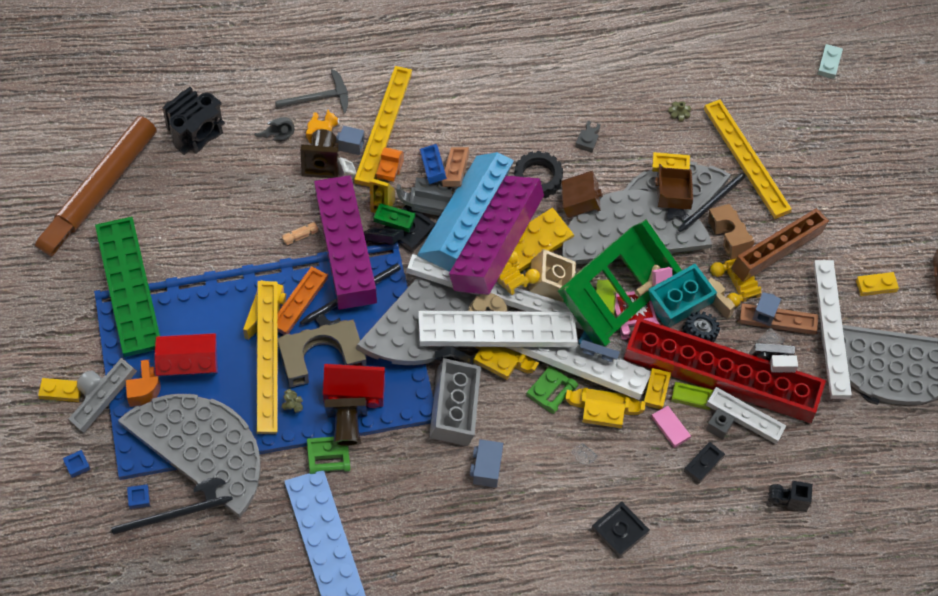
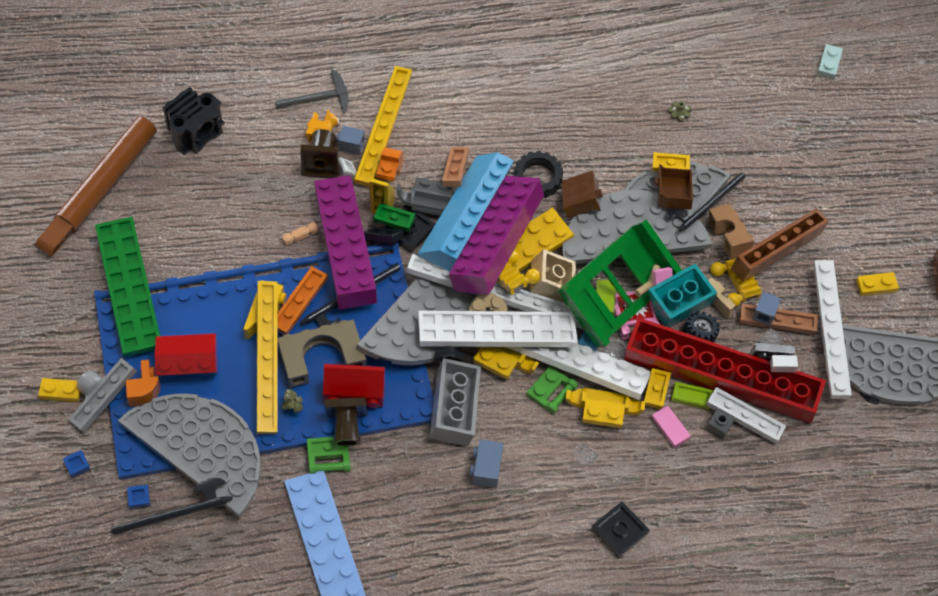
(280, 127): dark grey piece -> none
(433, 163): blue tile -> none
(588, 138): dark grey plate -> none
(591, 348): sand blue plate -> none
(704, 462): black plate -> none
(747, 159): yellow plate -> none
(796, 497): black brick -> none

